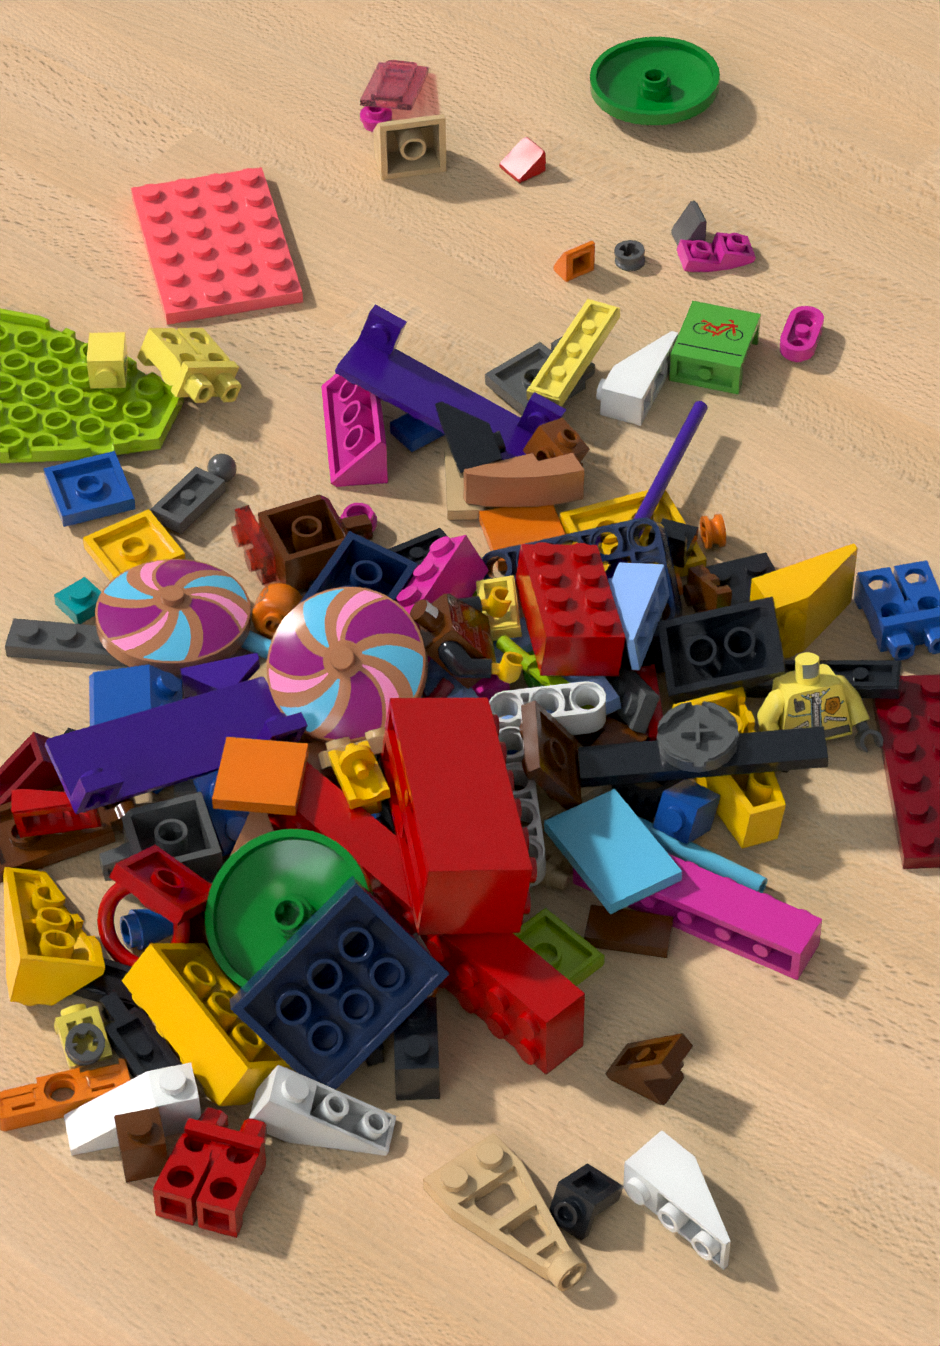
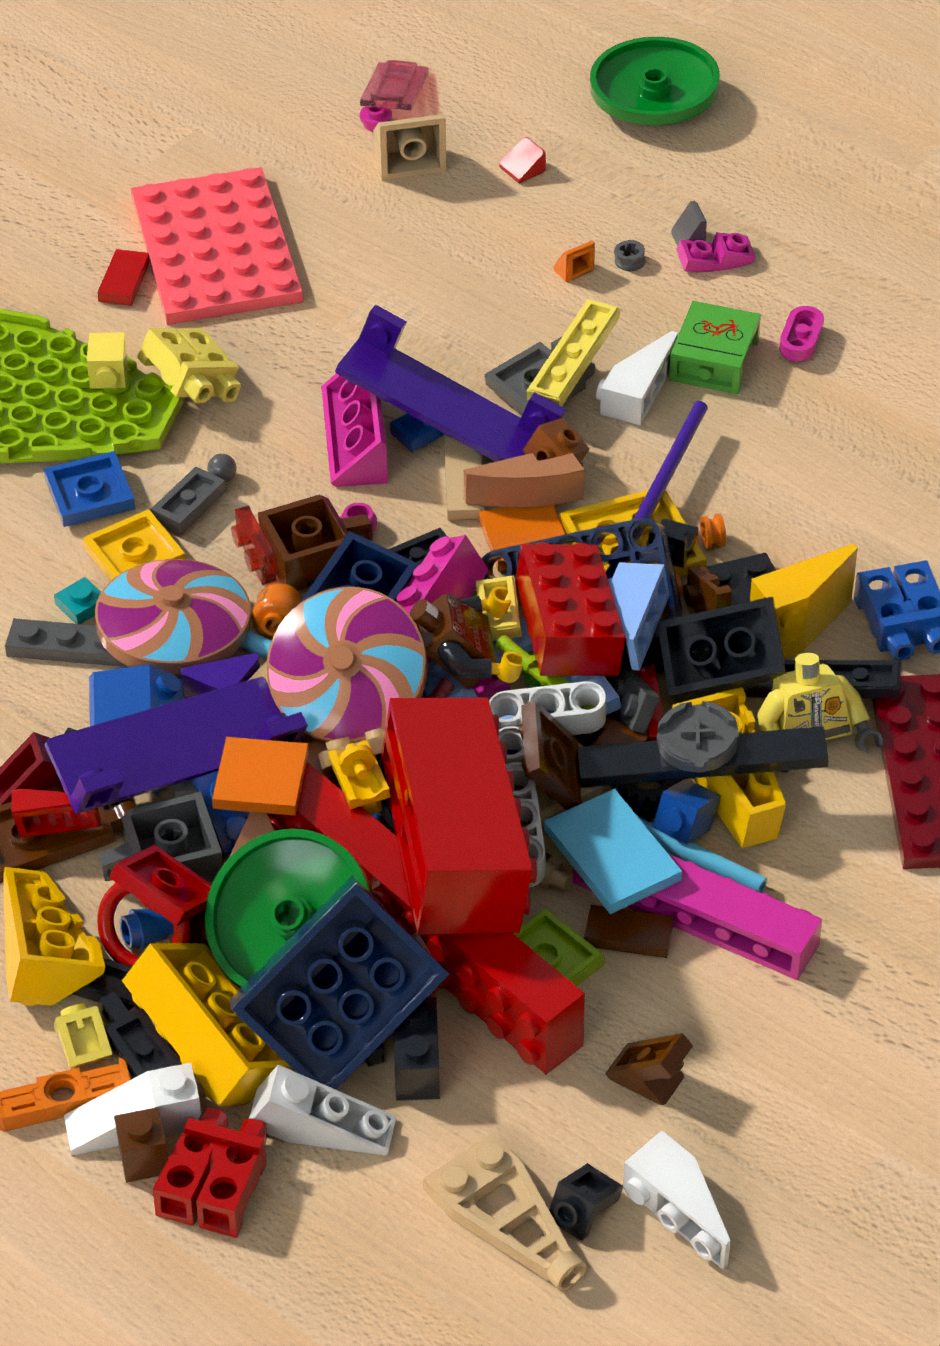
(81, 1031): dark grey bush -> none
(123, 277): none -> red tile
(469, 438): black slope -> none

